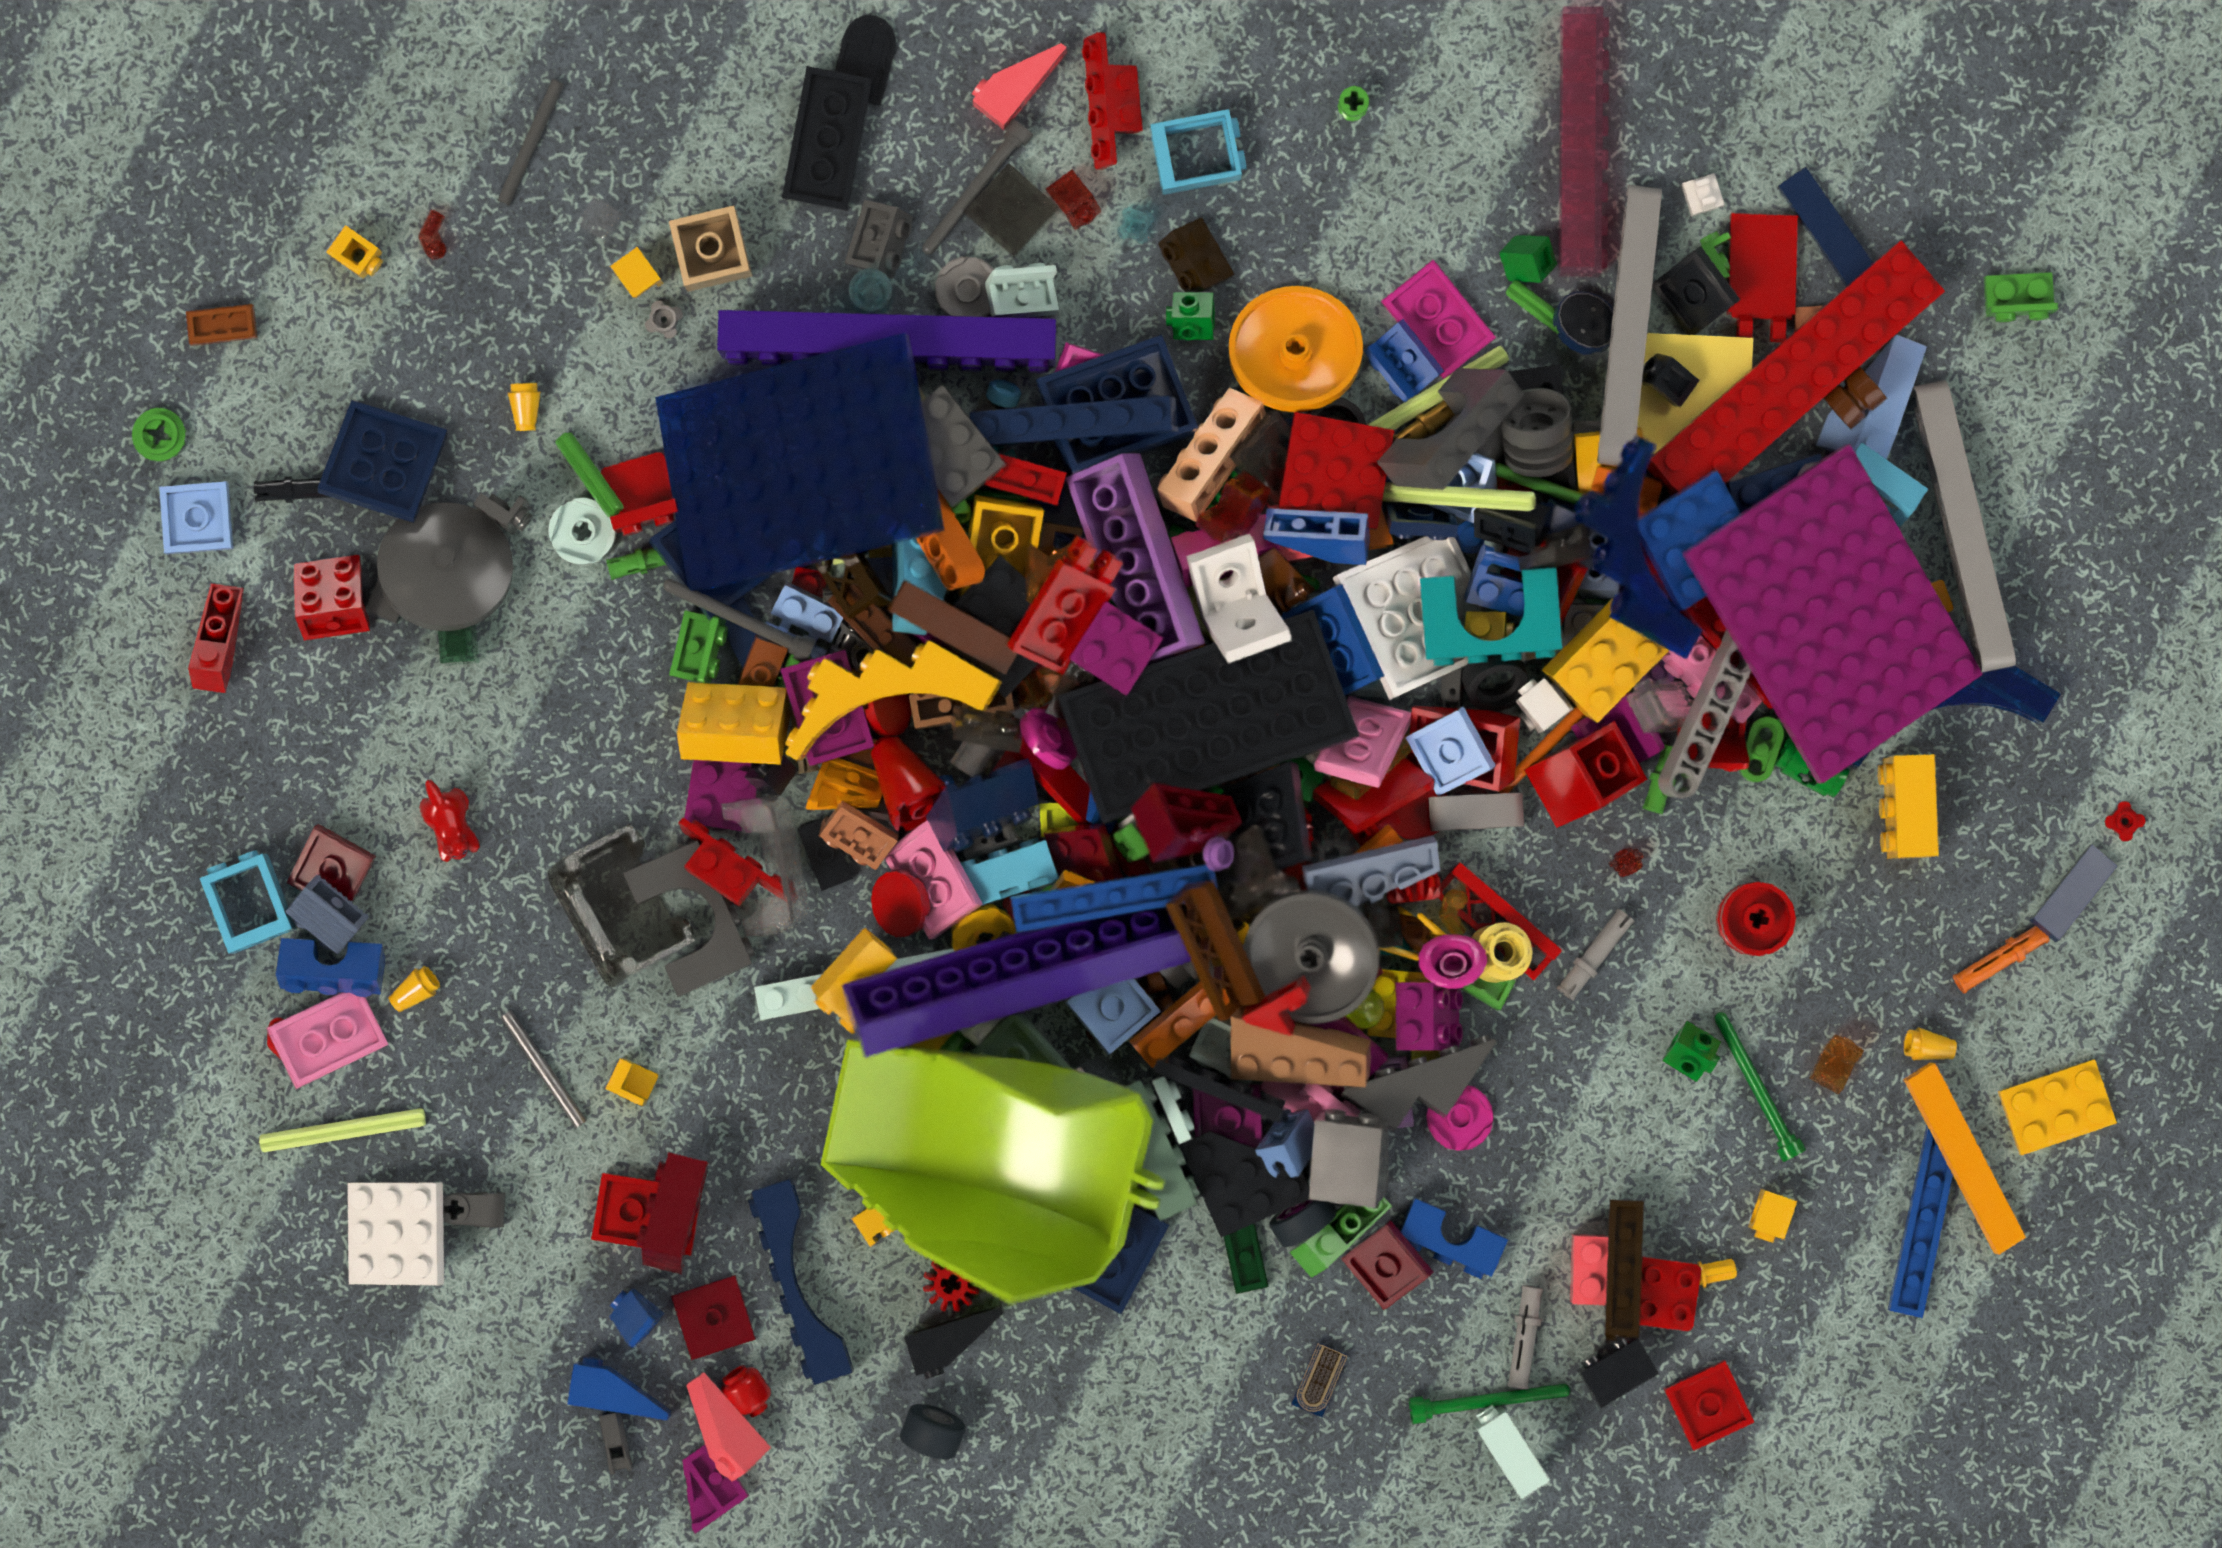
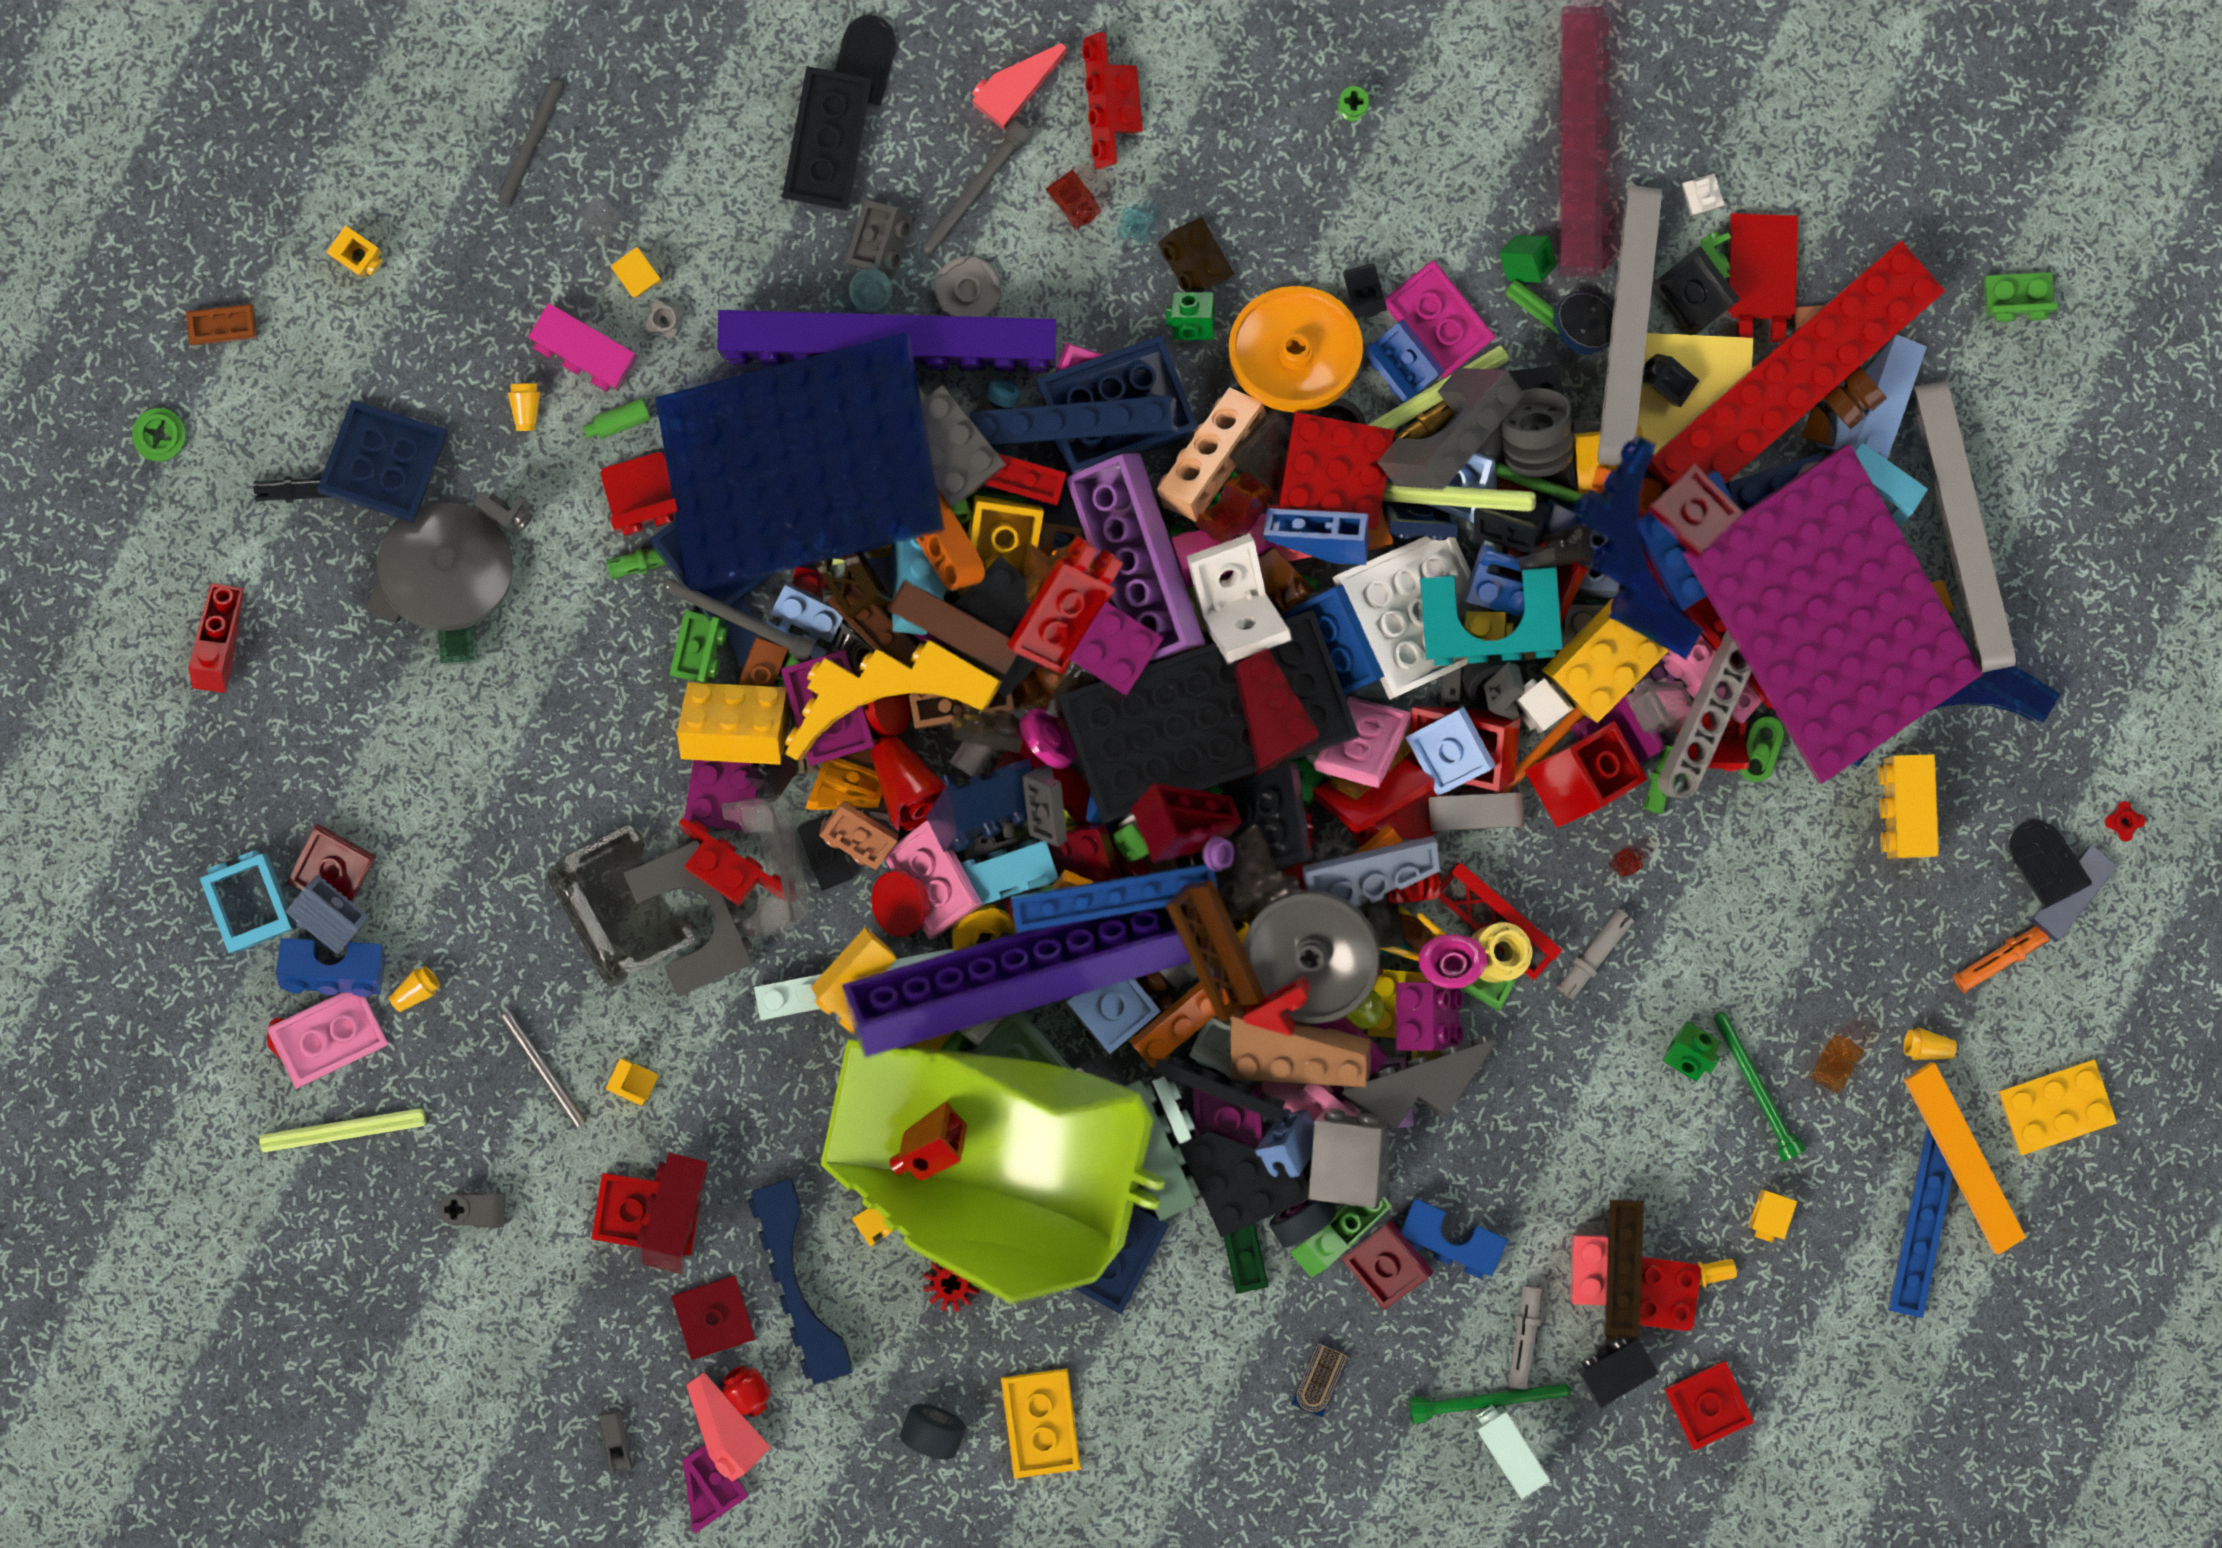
(196, 517): light blue plate -> none
(329, 597): red bracket -> none
(395, 1233): white plate -> none
(430, 237): clear red arm -> none
(446, 816): red animal -> none
(566, 542): light aqua plate -> none
(582, 348): none -> dark pink brick
(589, 474): bright green axle -> none
(608, 1390): blue slope -> none
(618, 419): none -> bright green cylinder
(634, 1316): blue slope -> none
(710, 248): tan brick -> none
(931, 1144): none -> red torso
(943, 1343): black slope -> none
(1011, 210): clear smoke plate -> none
(1022, 291): light aqua bracket -> none
(1040, 1423): none -> yellow tile
(1045, 806): none -> dark grey bracket
(1162, 155): medium azure window -> none
(1272, 711): none -> dark red wedge
(1365, 291): none -> black bracket
(1449, 909): clear yellow arm -> none
(1450, 1129): dark pink tile -> none
(1466, 539): blue plate -> none
(1504, 690): none -> dark grey bracket
(1695, 511): none -> dark red plate
(1775, 922): red wheel -> none
(1792, 764): green piece -> none
(1819, 428): none -> reddish brown tile
(1825, 225): dark blue tile -> none
(2047, 862): none -> black window

